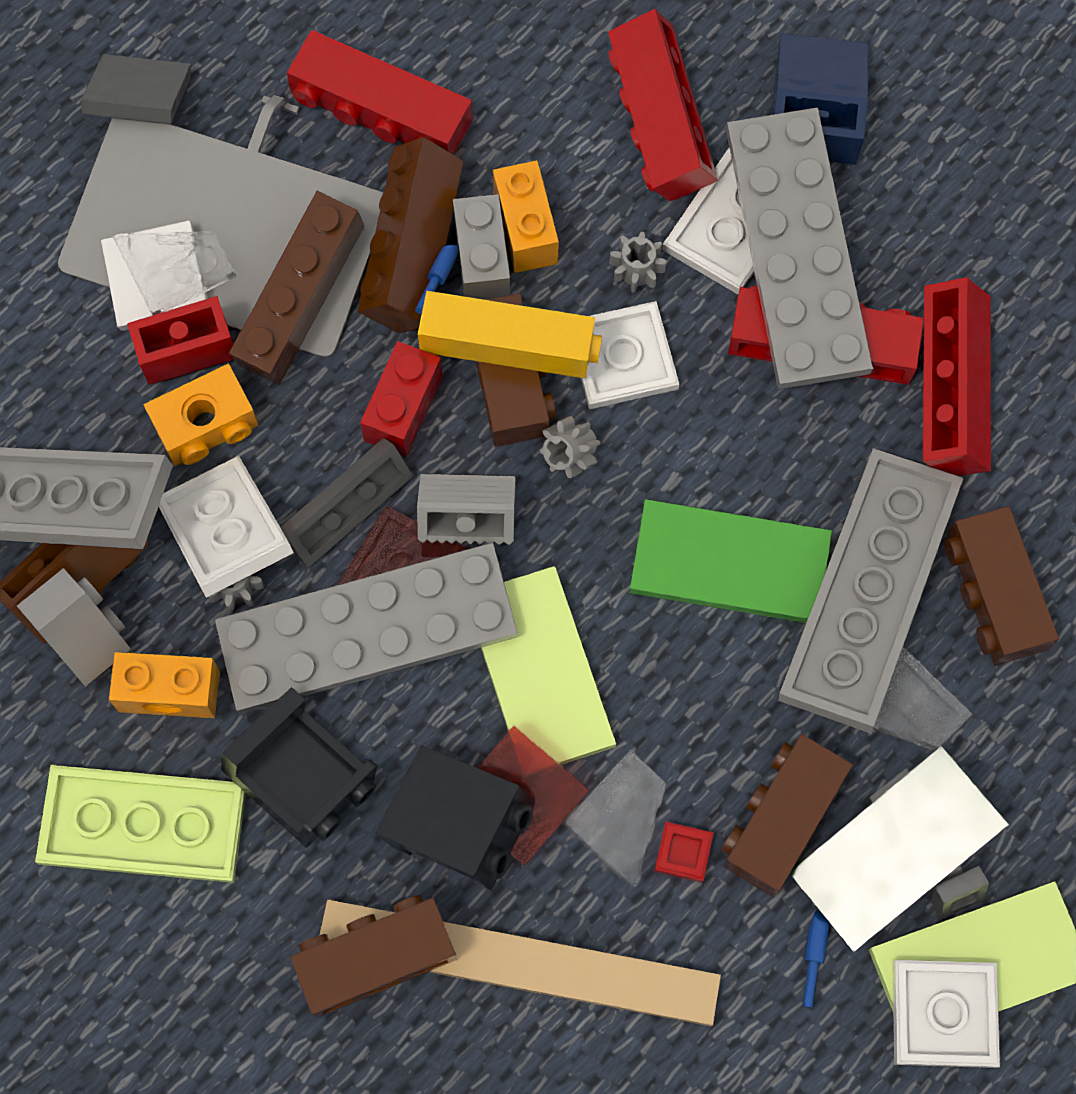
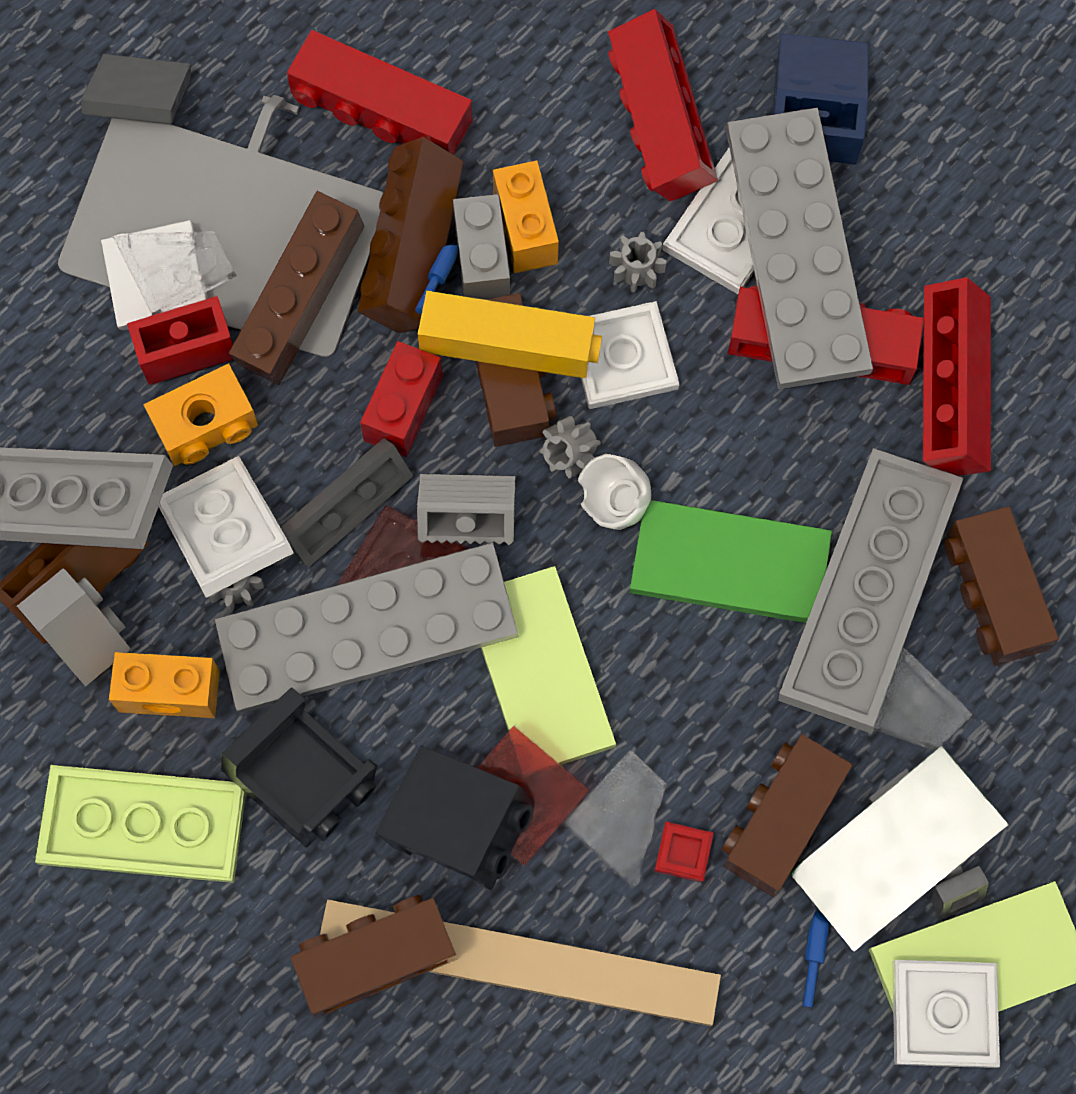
(615, 491): none -> white hair

